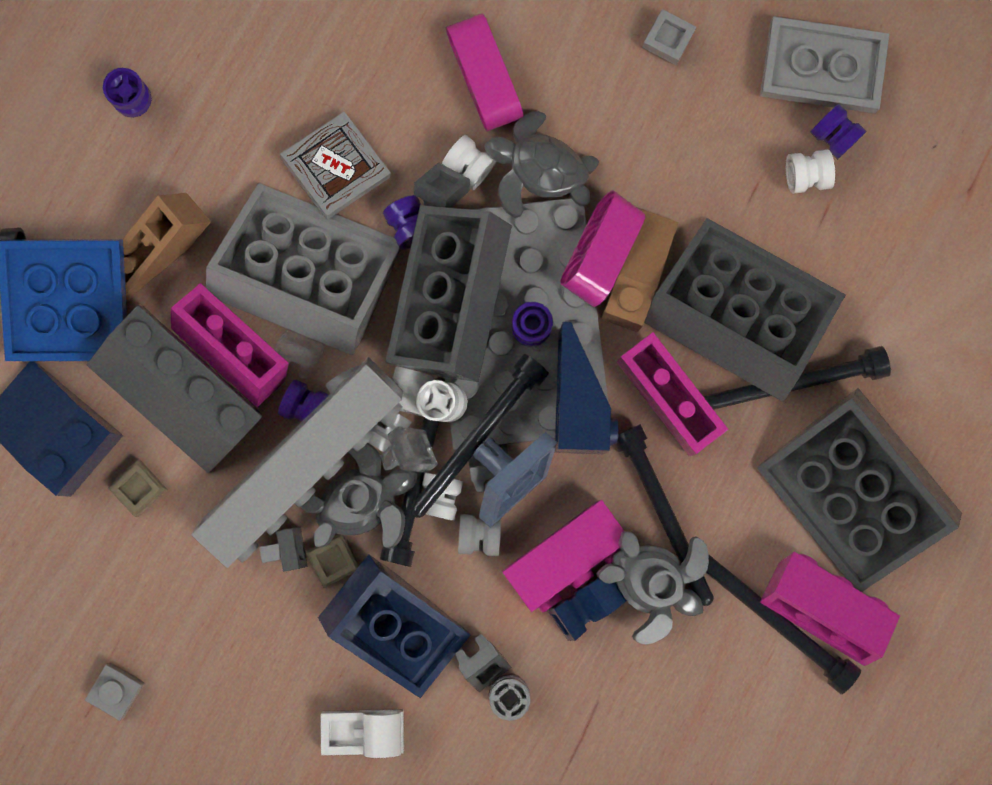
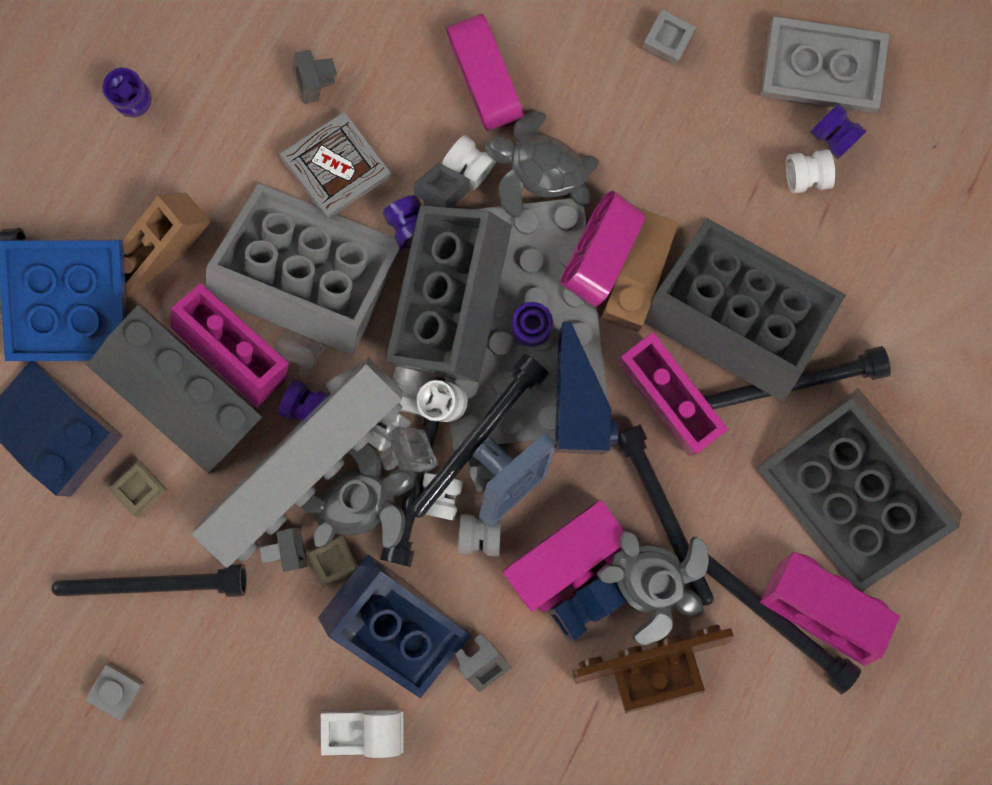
(229, 581): none -> black piece
(312, 75): none -> dark grey tile
(510, 690): light grey wheel -> none
(657, 673): none -> reddish brown bracket

